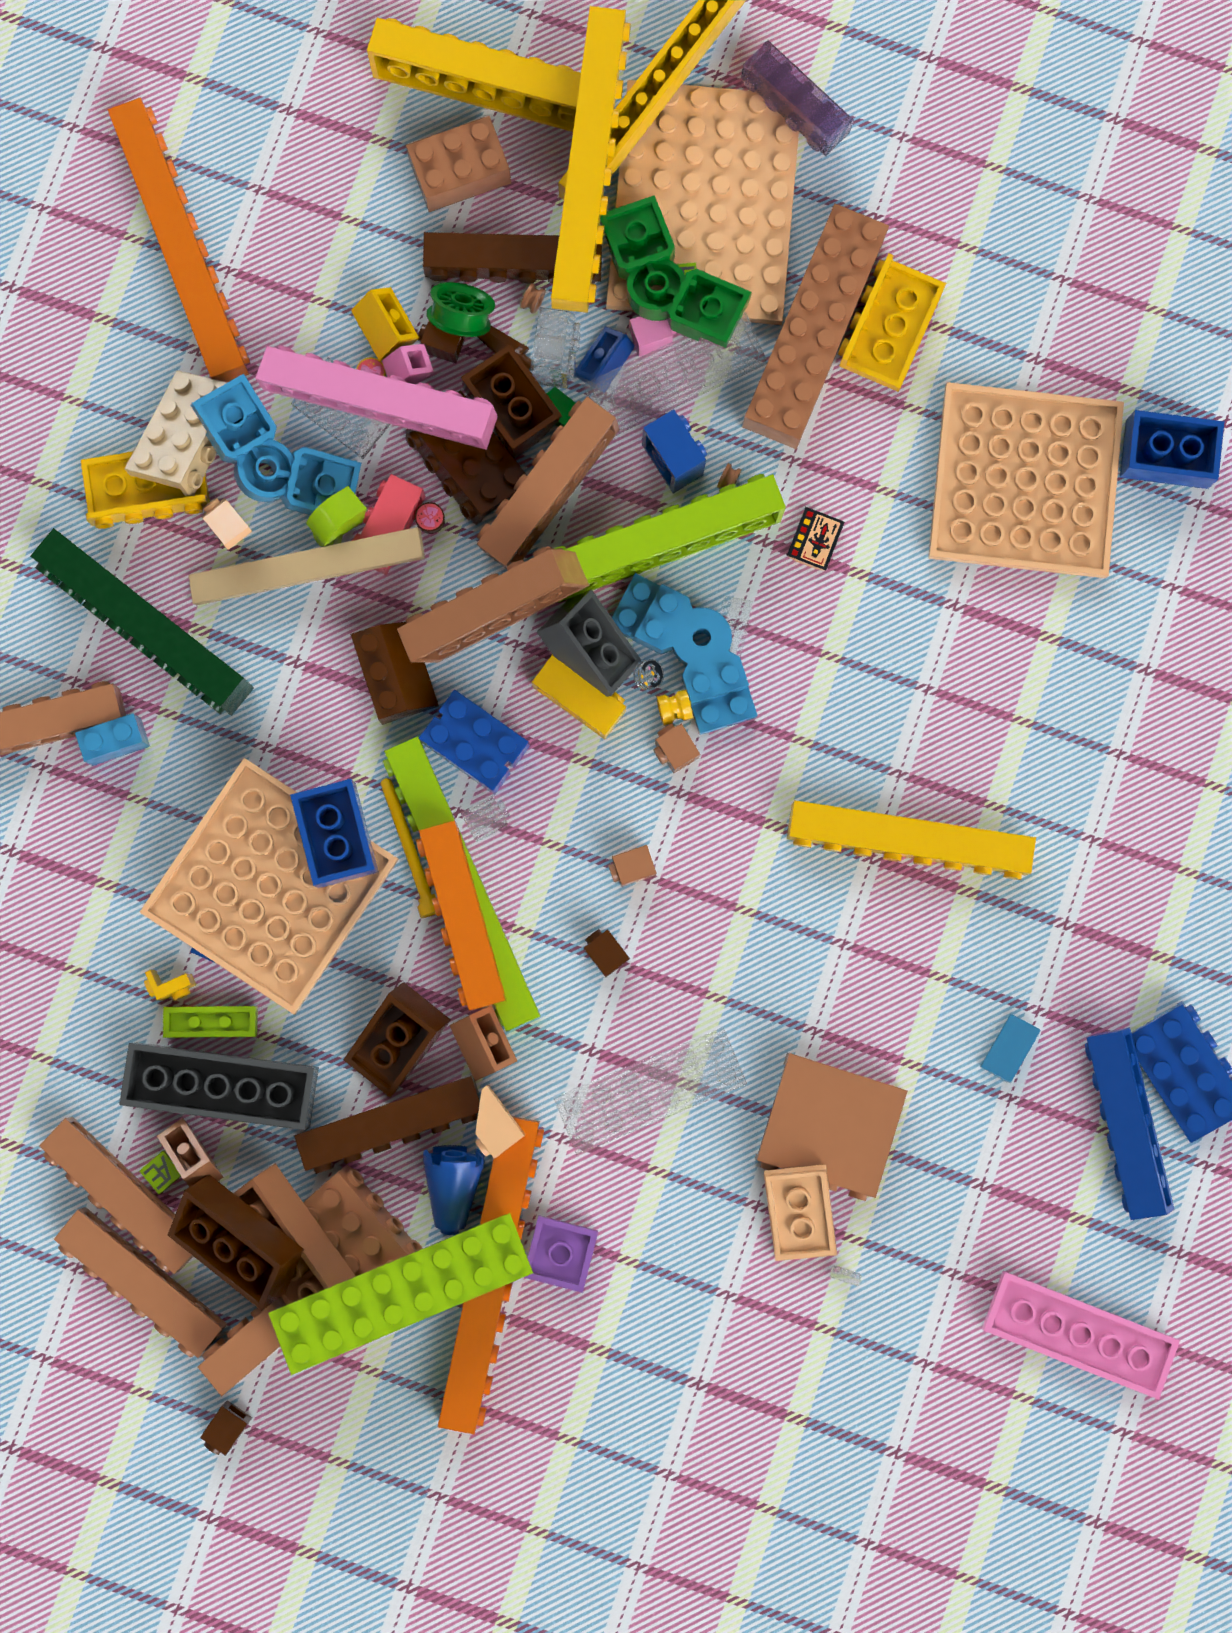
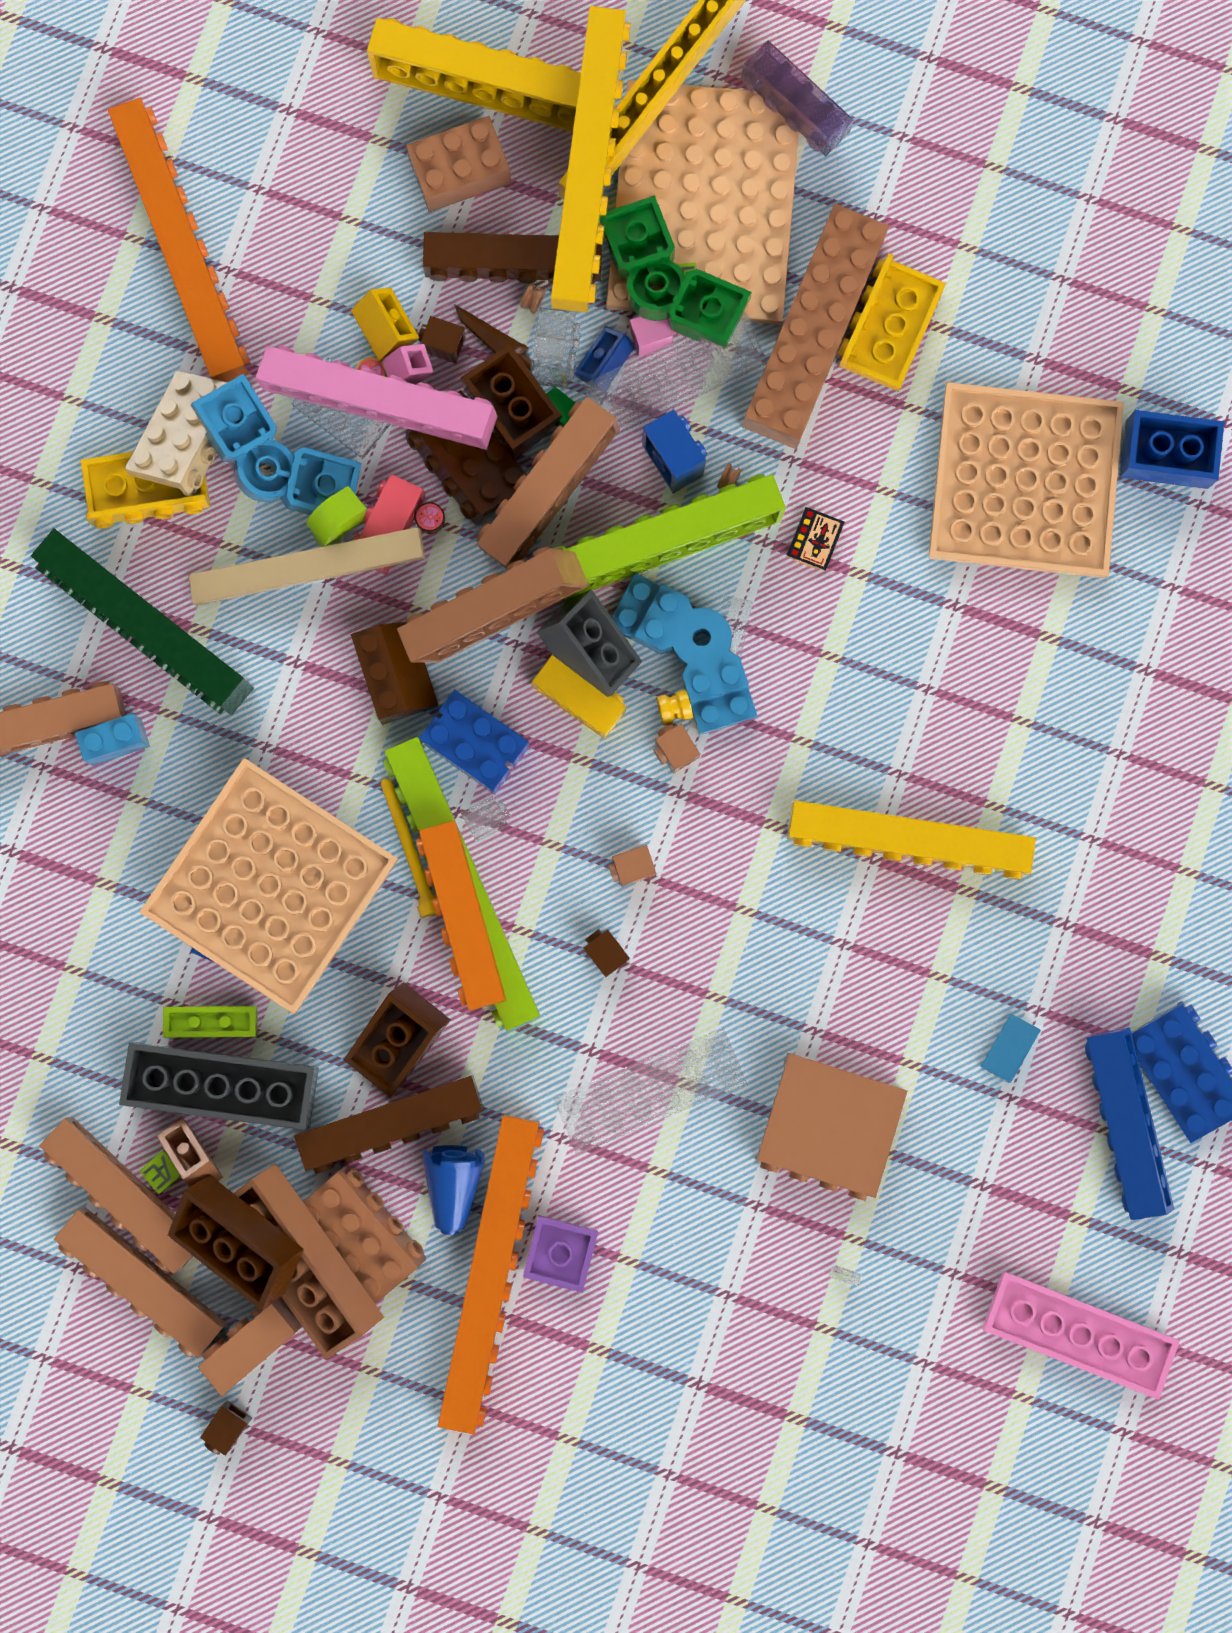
(175, 988): yellow bracket -> none
(225, 522): light nougat slope -> none
(334, 833): blue brick -> none
(399, 1293): lime brick -> none
(460, 309): green wheel -> none
(483, 1043): nougat brick -> none
(495, 1125): light nougat slope -> none
(648, 674): clear tile -> none
(800, 1212): light nougat tile -> none

